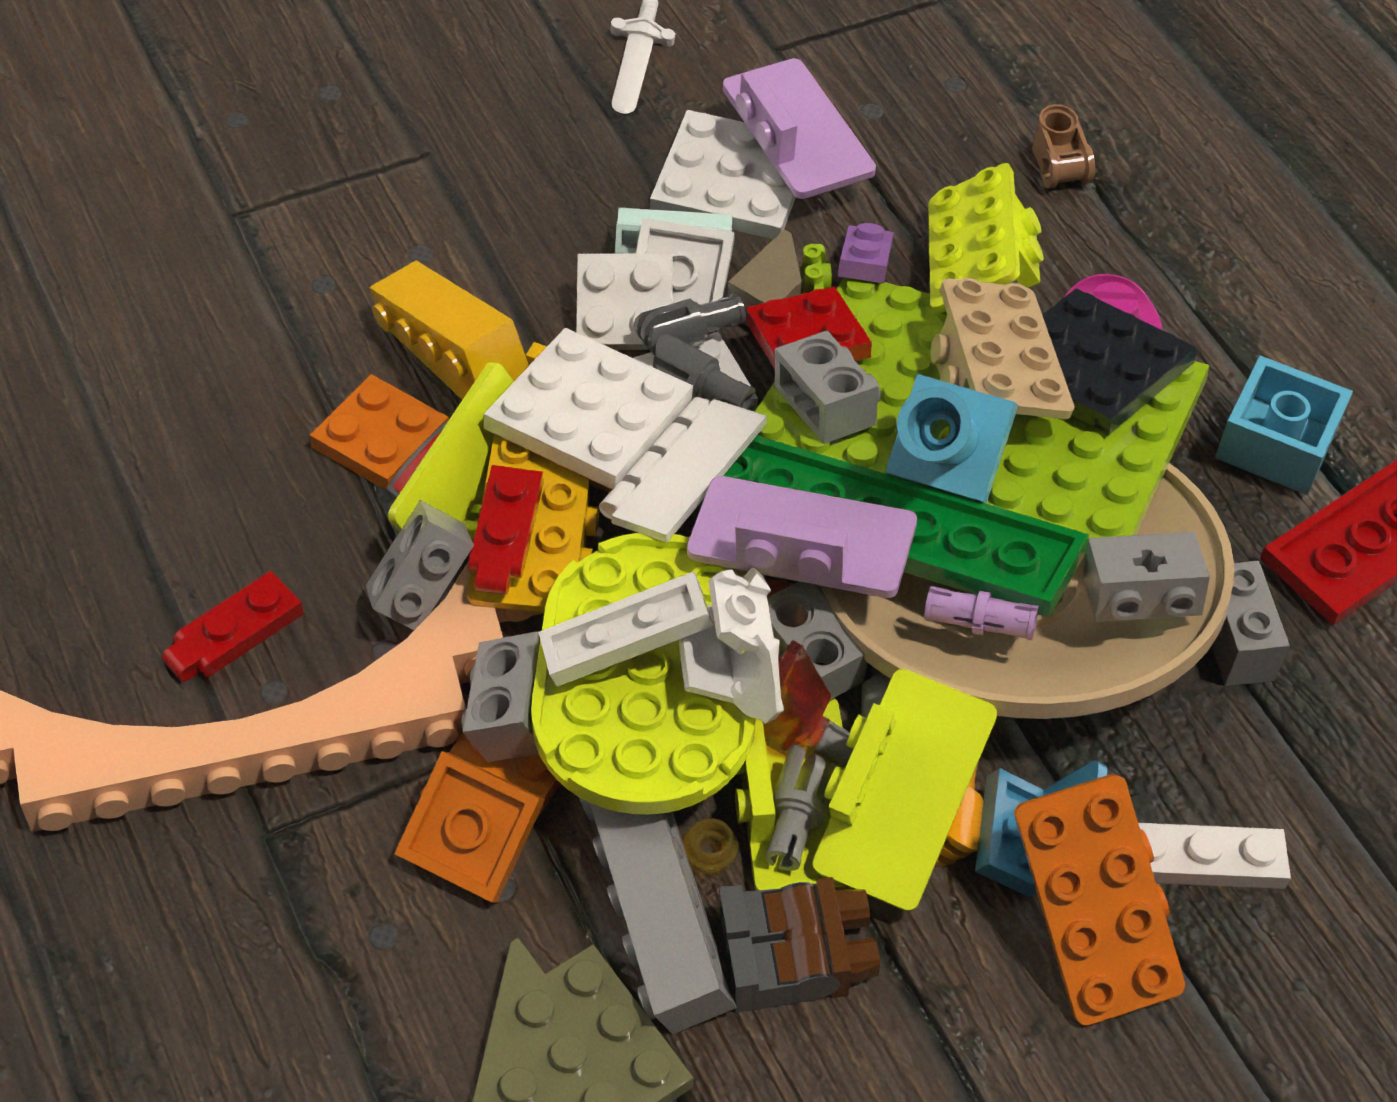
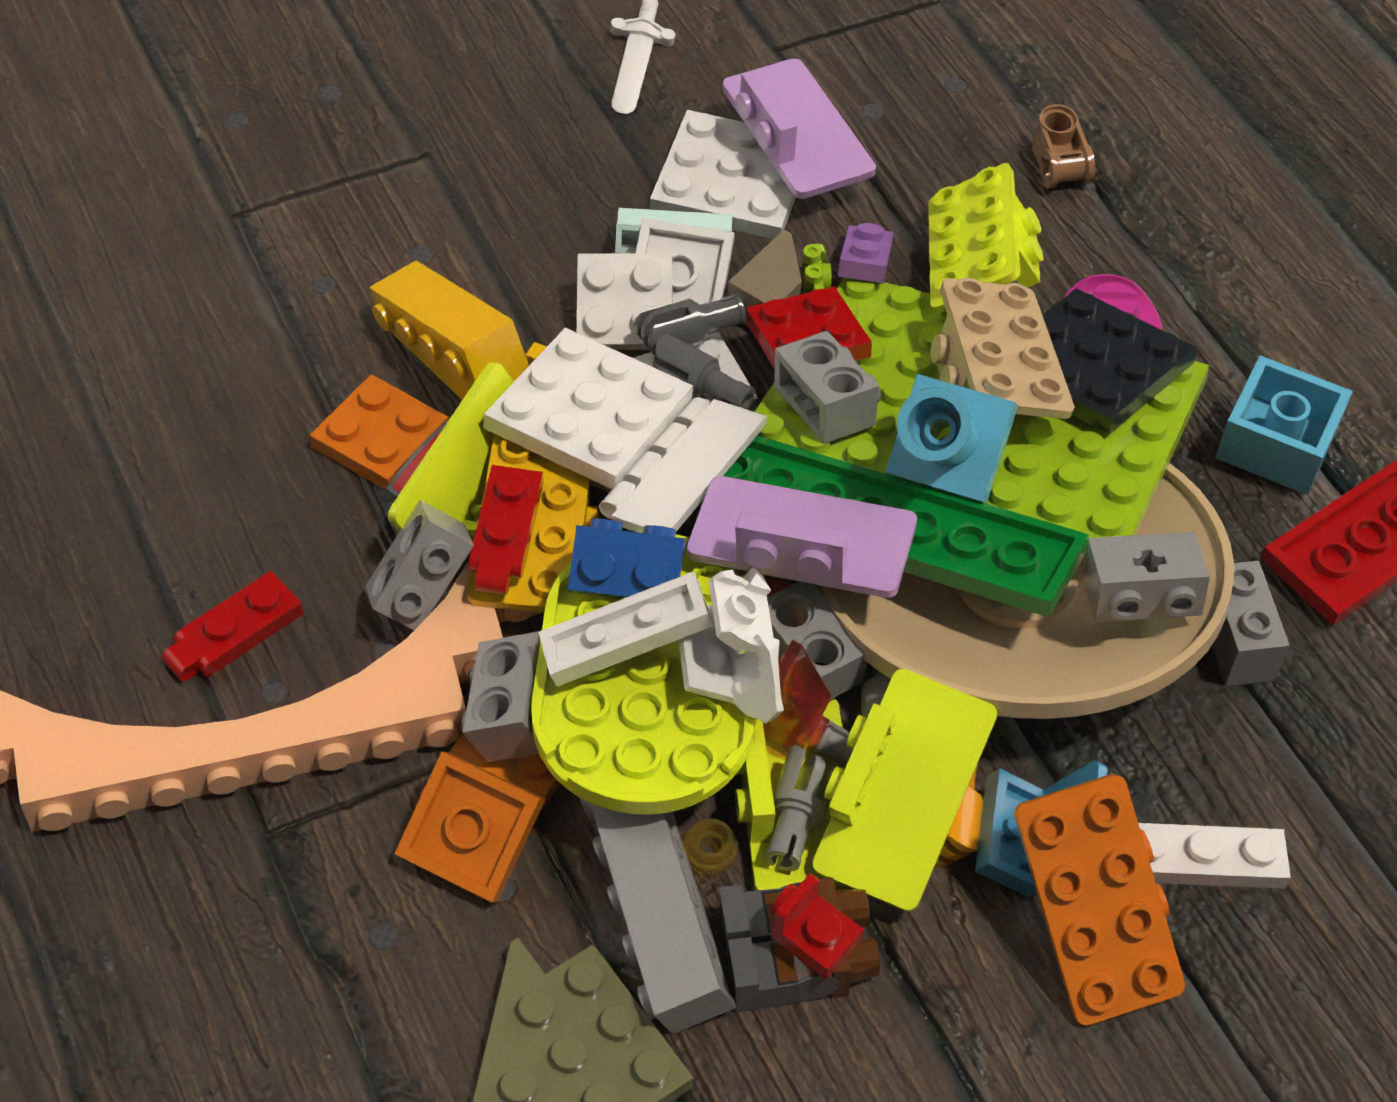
(621, 561): none -> blue bracket
(813, 927): none -> red bracket
(981, 612): lavender pin -> none

